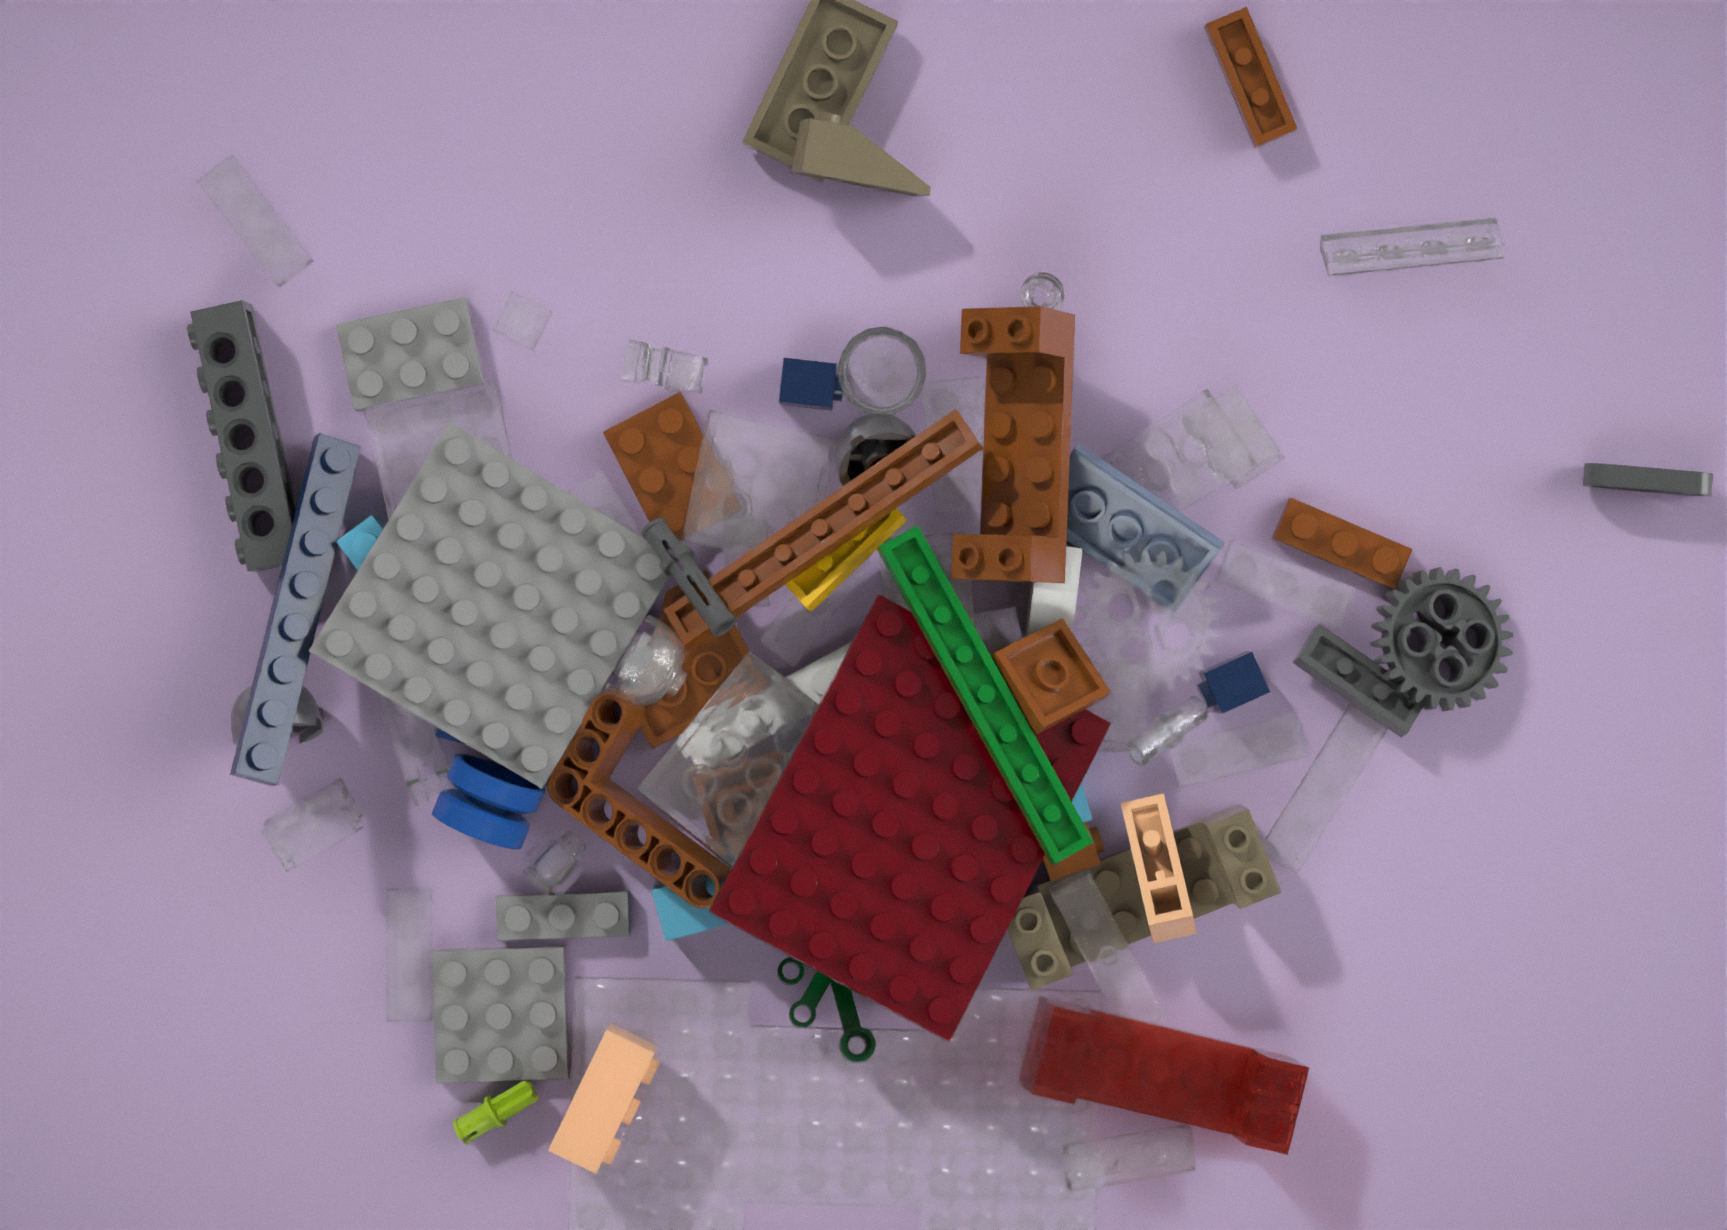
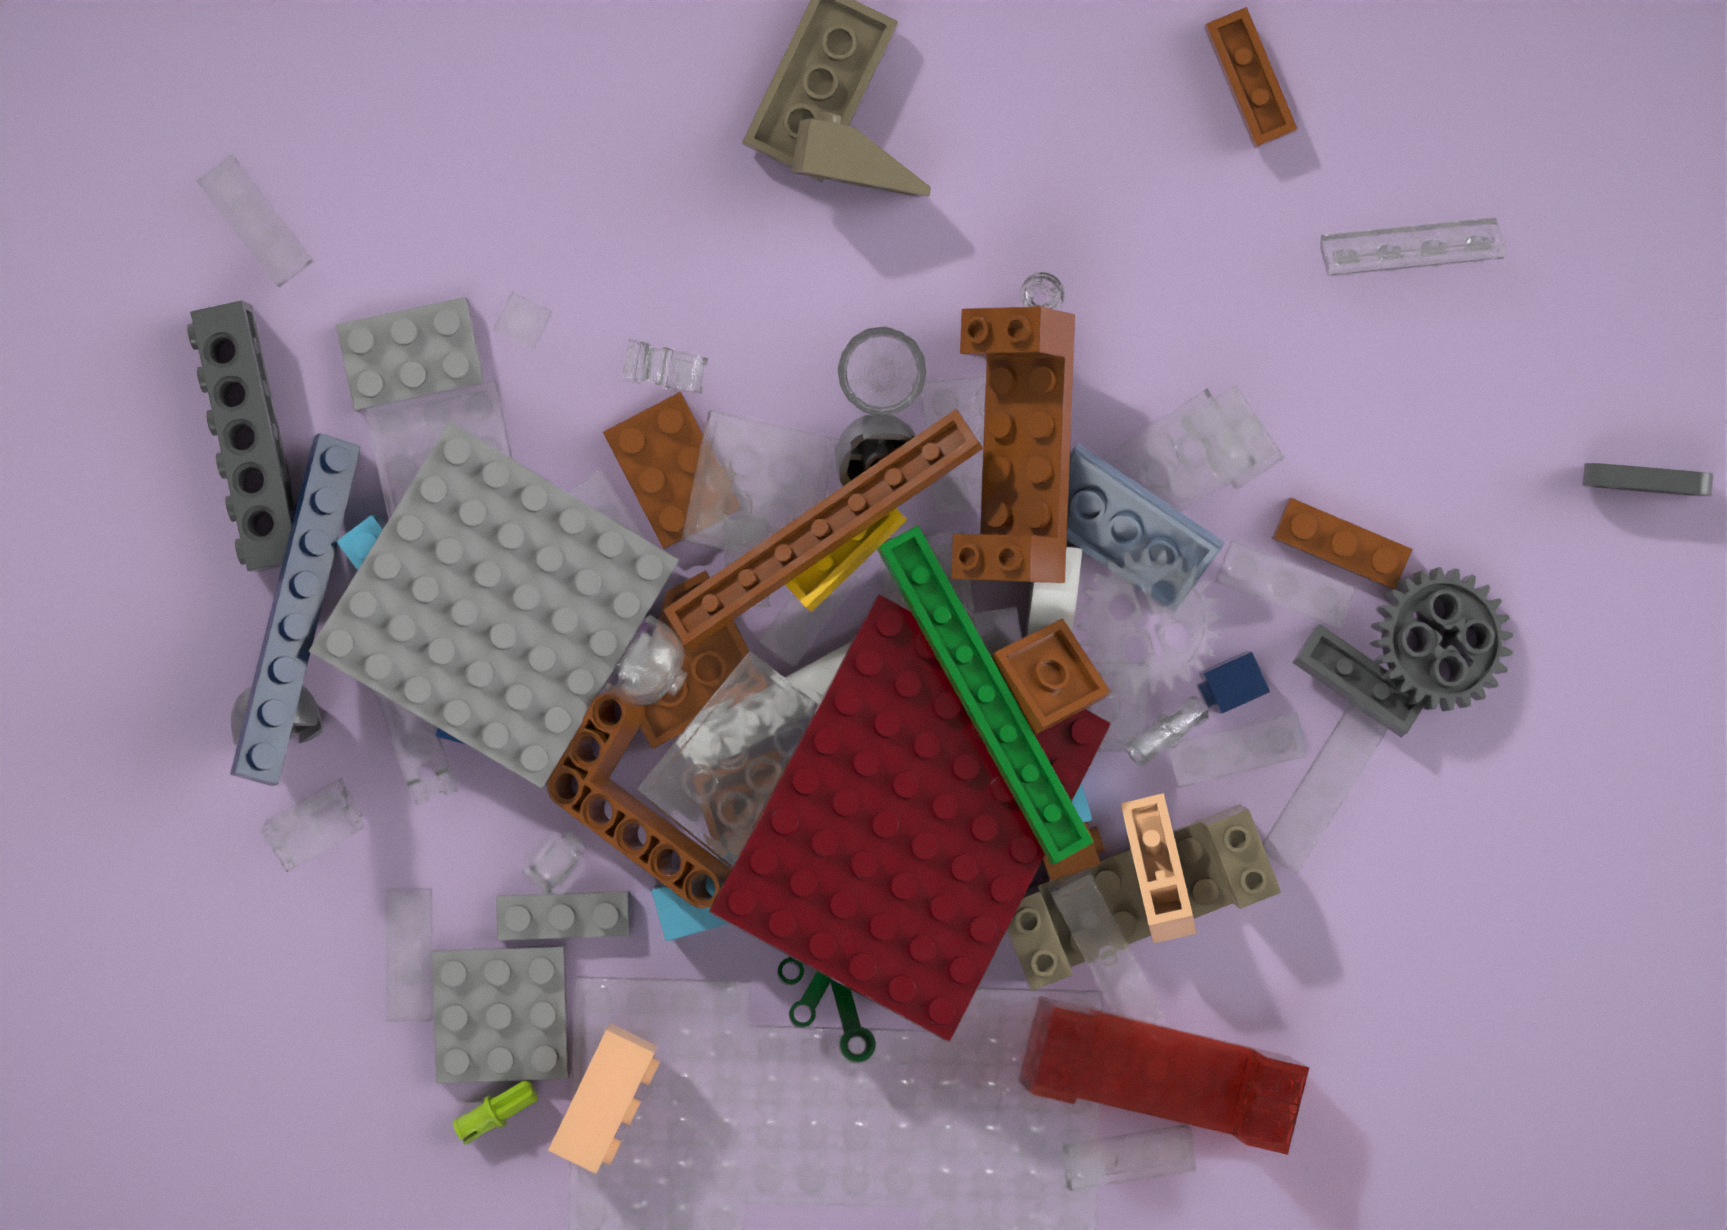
(487, 802): blue wheel -> none
(661, 539): dark grey pin -> none
(809, 384): dark blue brick -> none

